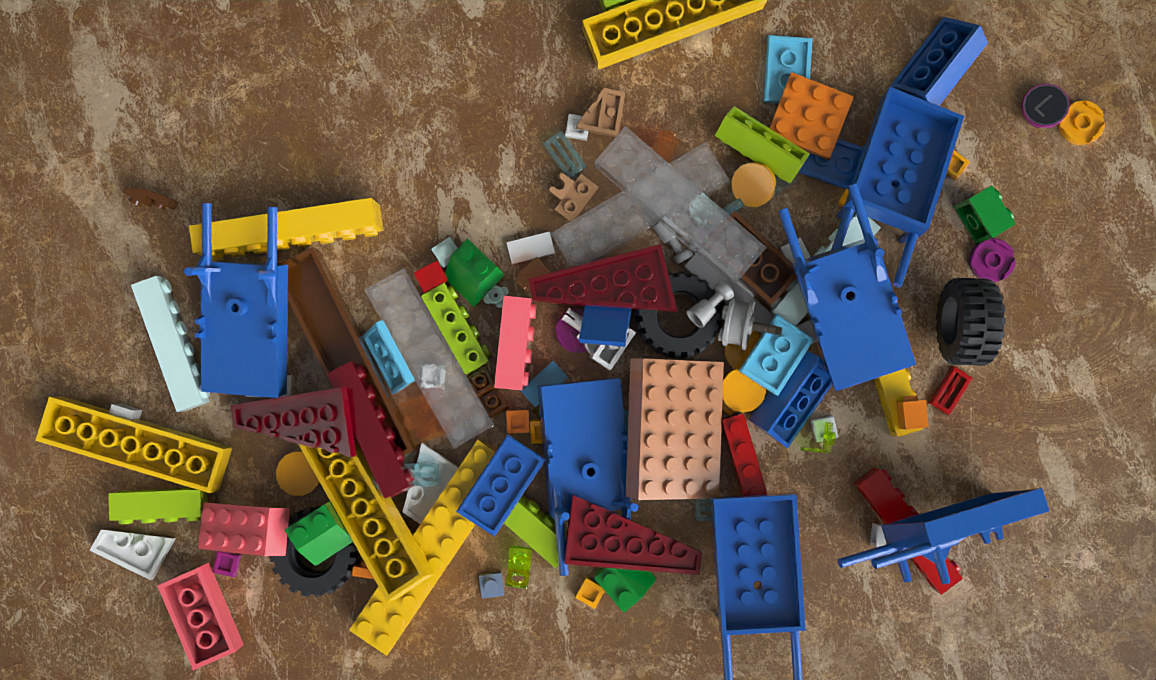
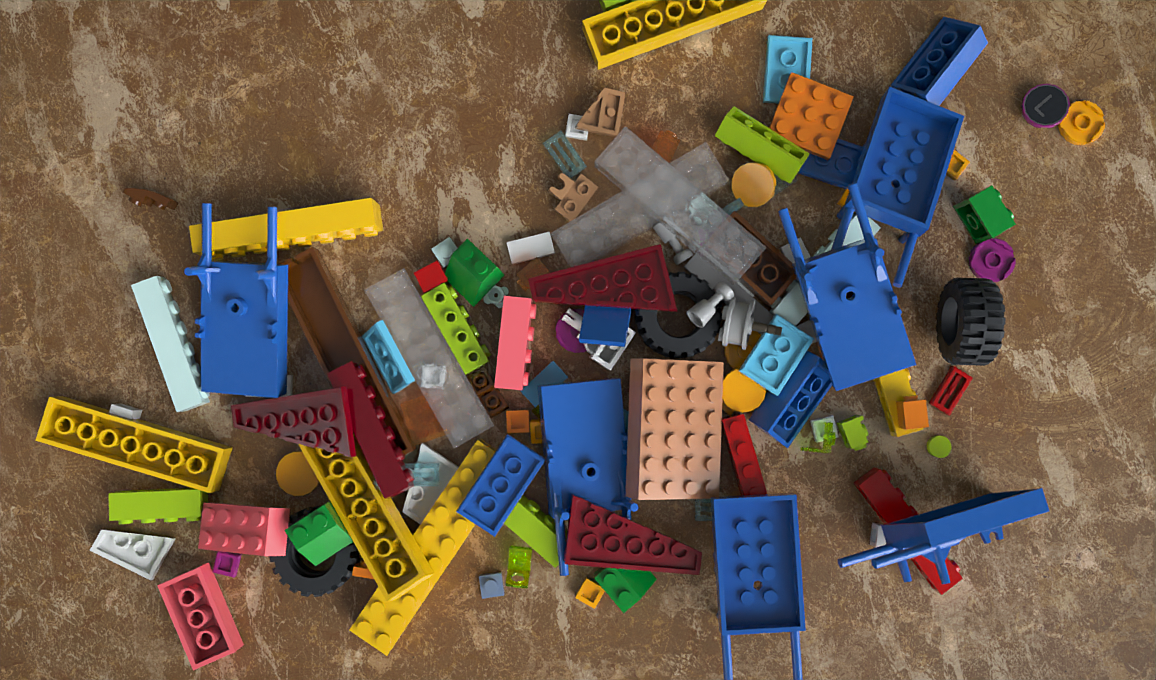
(853, 432): none -> lime brick
(939, 446): none -> lime tile

